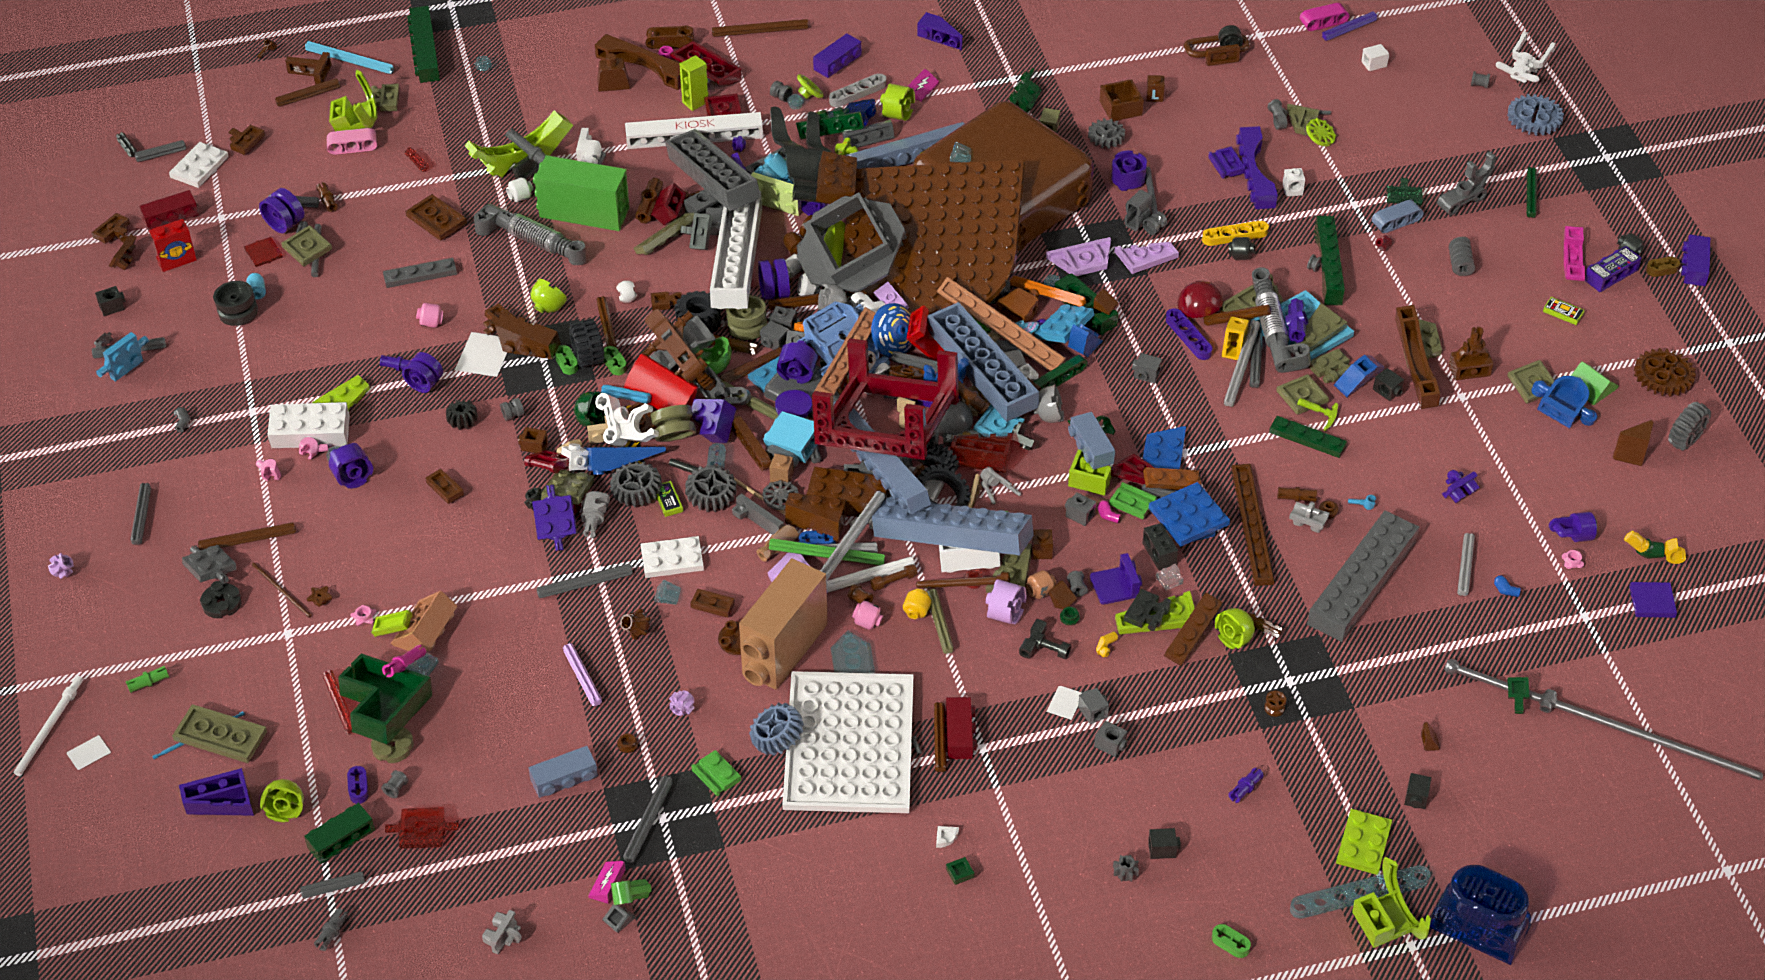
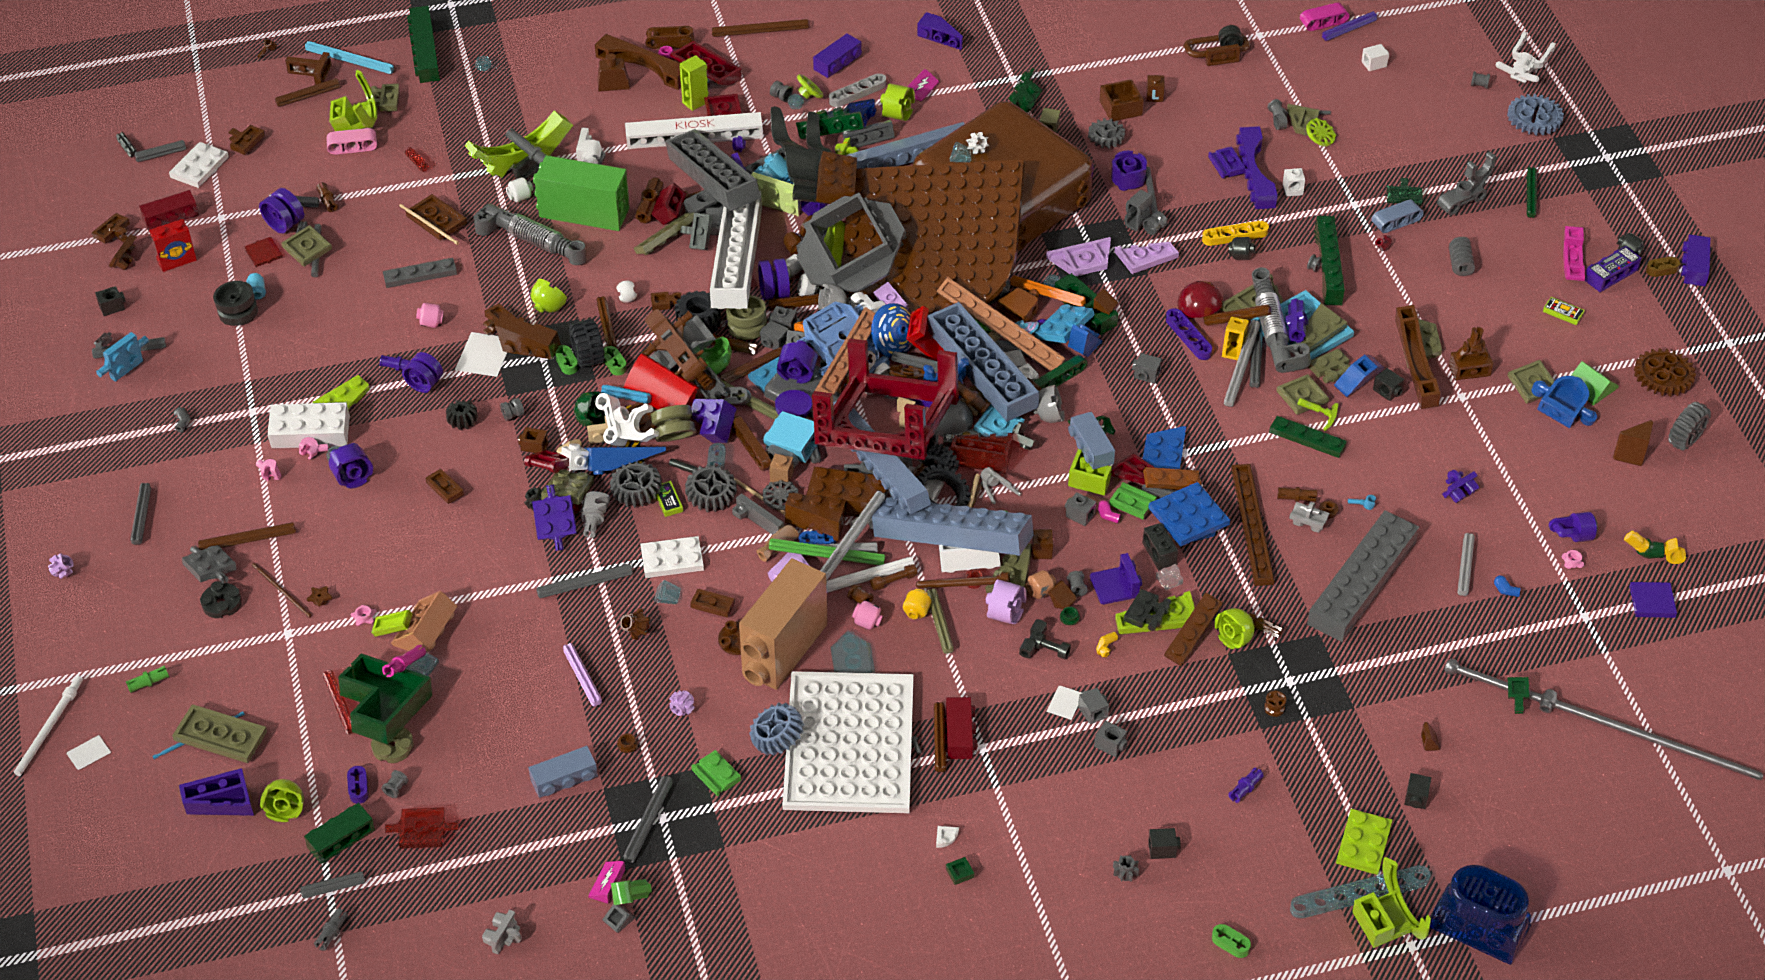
(429, 224): none -> tan piece
(981, 145): none -> white gear

